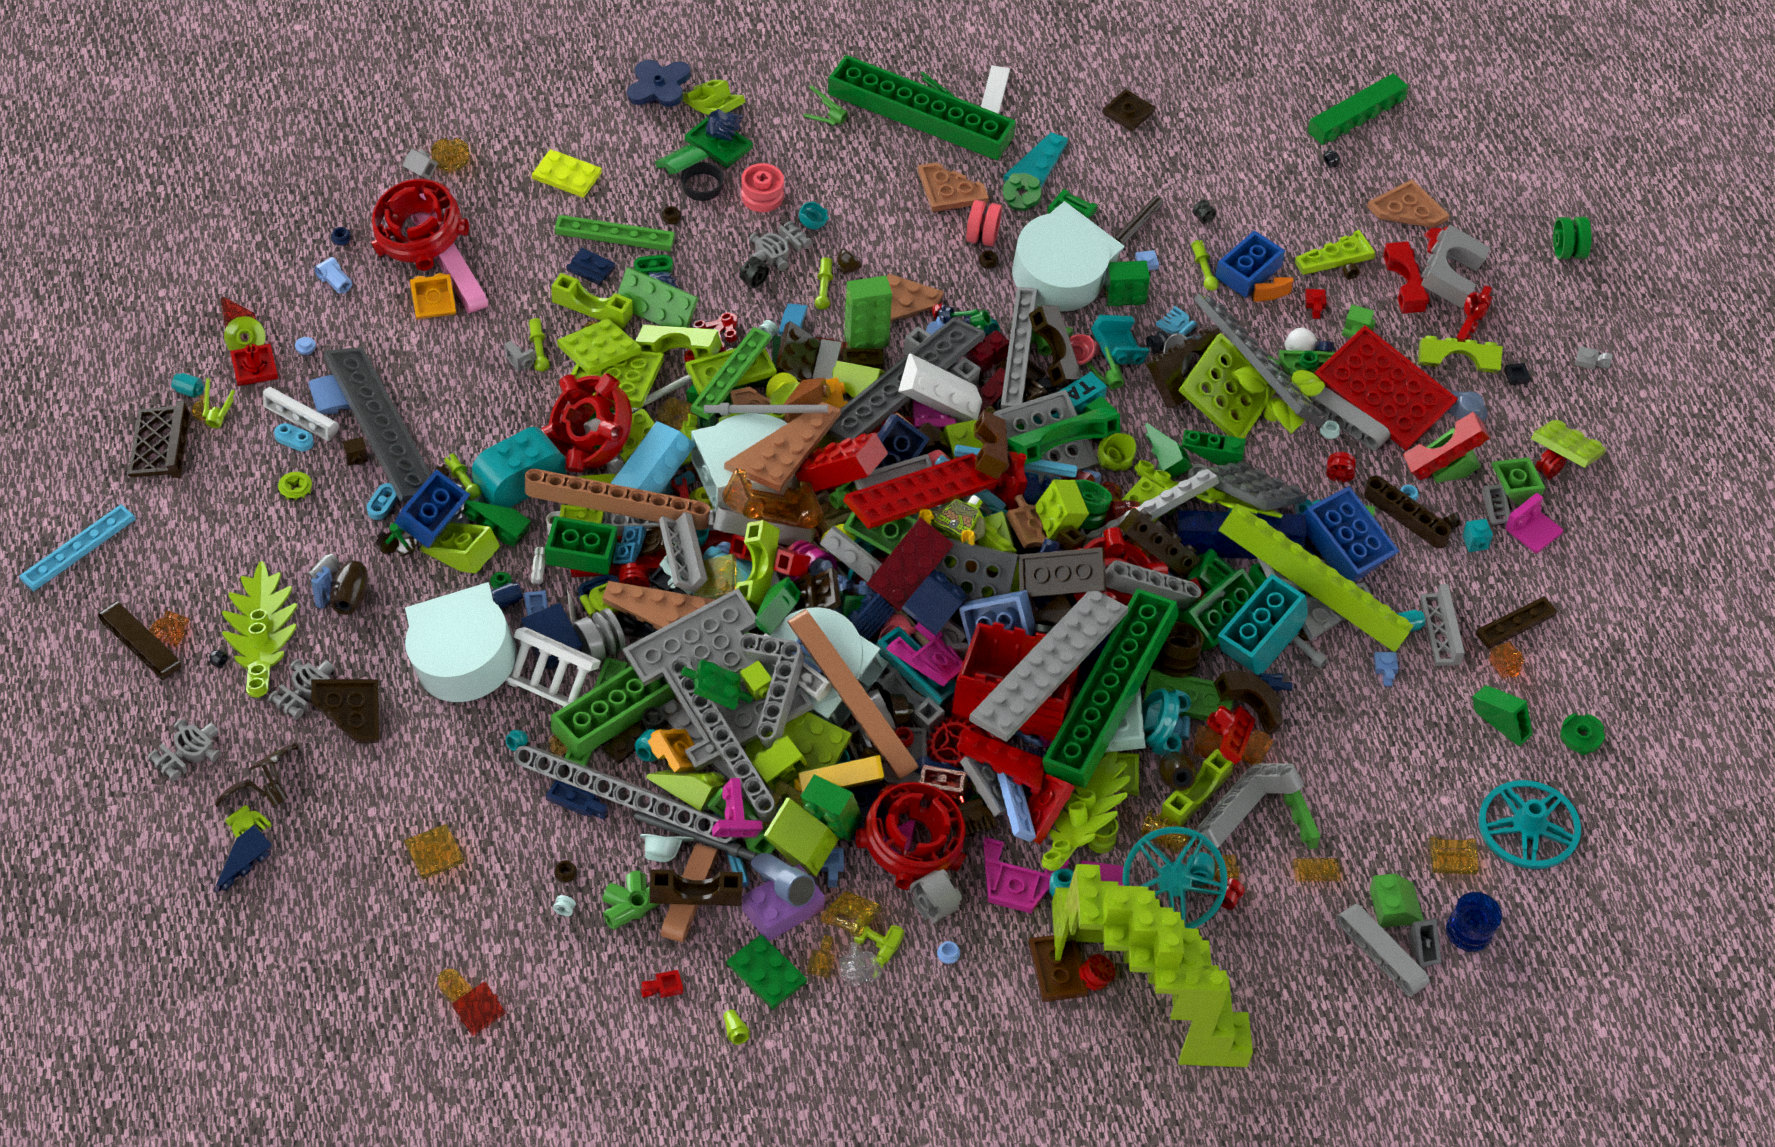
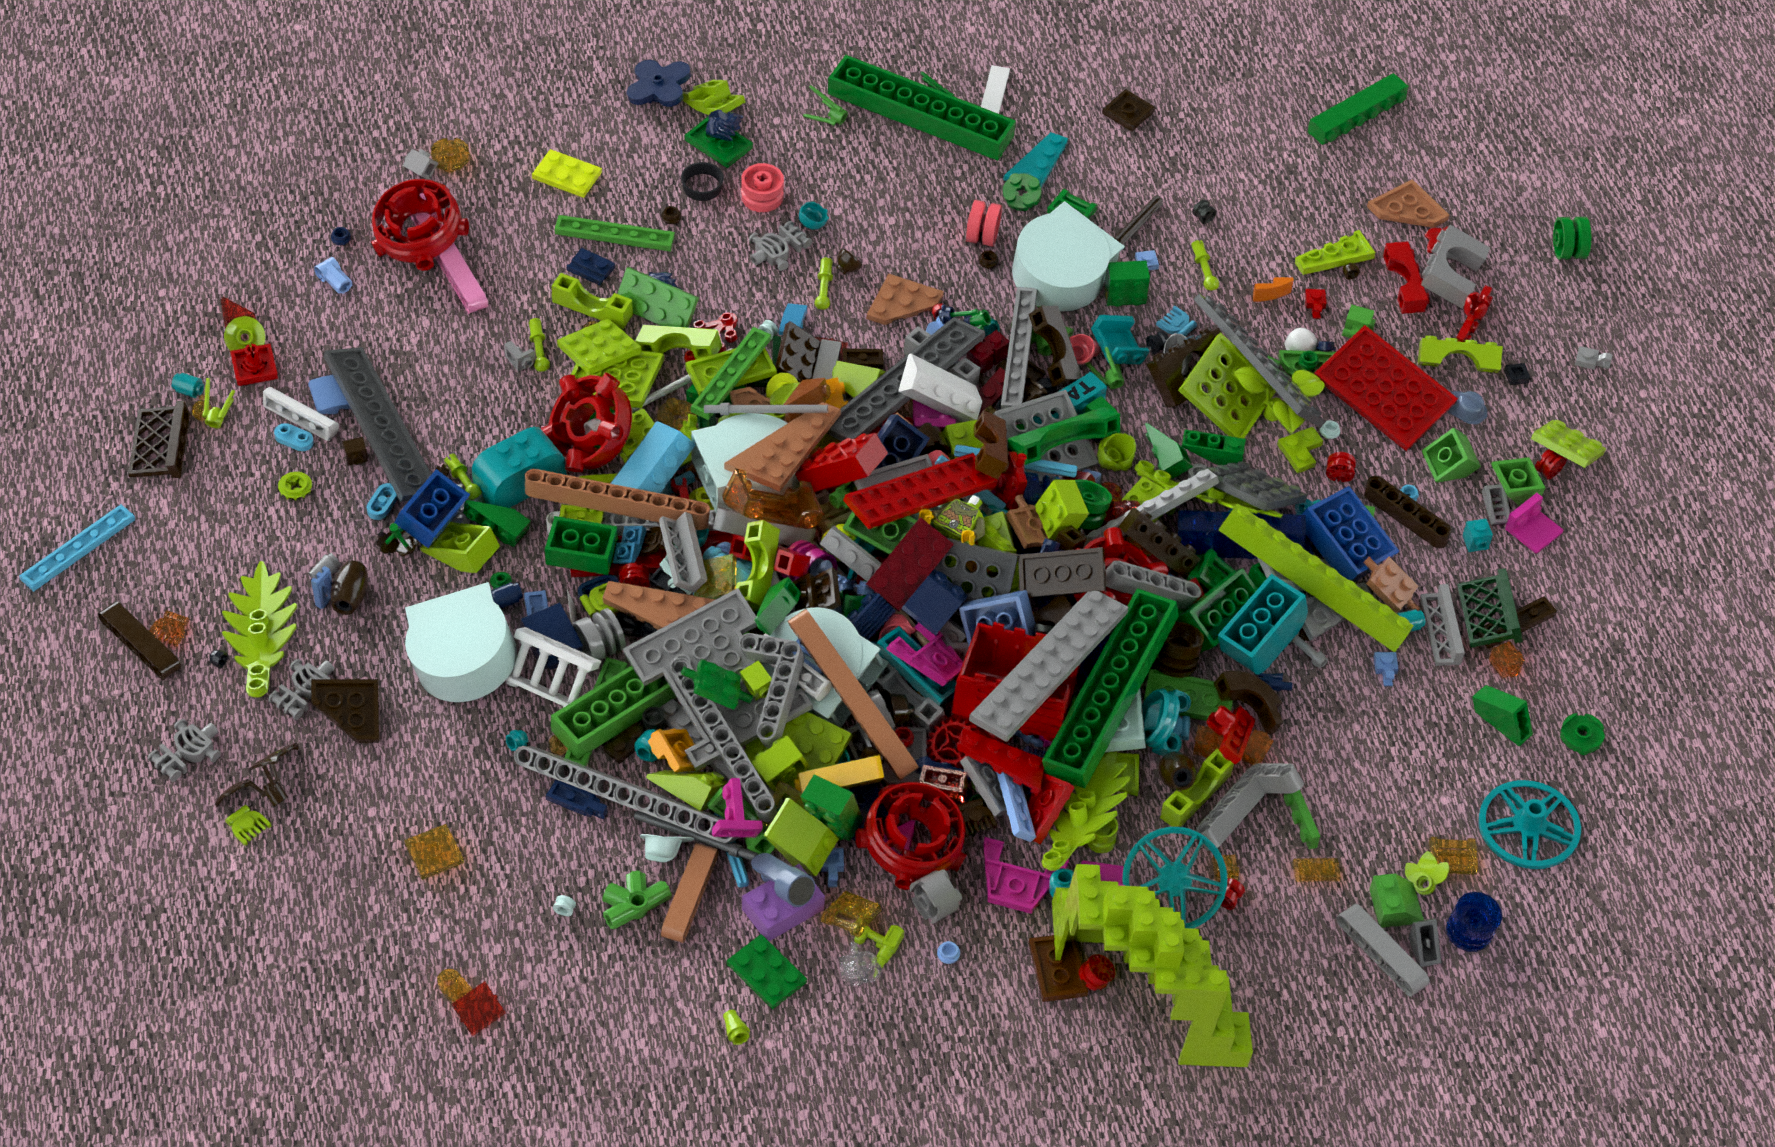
(246, 851): dark blue slope -> none
(305, 345): light blue plate -> none
(432, 296): light orange plate -> none
(538, 566): white axle -> none
(565, 865): dark brown plate -> none
(614, 466): light grey plate -> none
(653, 264): green plate -> none
(665, 983): red plate -> none
(670, 888): dark brown arch -> none
(681, 159): green slope -> none
(755, 272): pearl dark grey wheel -> none
(822, 961): clear yellow plate -> none
(868, 313): bright green brick -> none
(949, 189): nougat plate -> none
(1153, 823): clear yellow piece -> none
(1203, 866): teal head -> none
(1250, 263): blue brick -> none
(1297, 448): none -> lime plate
(1331, 158): black plate -> none
(1351, 419): light grey beam -> none
(1391, 584): none -> nougat plate
(1426, 870): none -> lime plate
(1453, 520): dark brown hinge -> none
(1468, 435): arch -> none
(1505, 600): none -> dark green fence

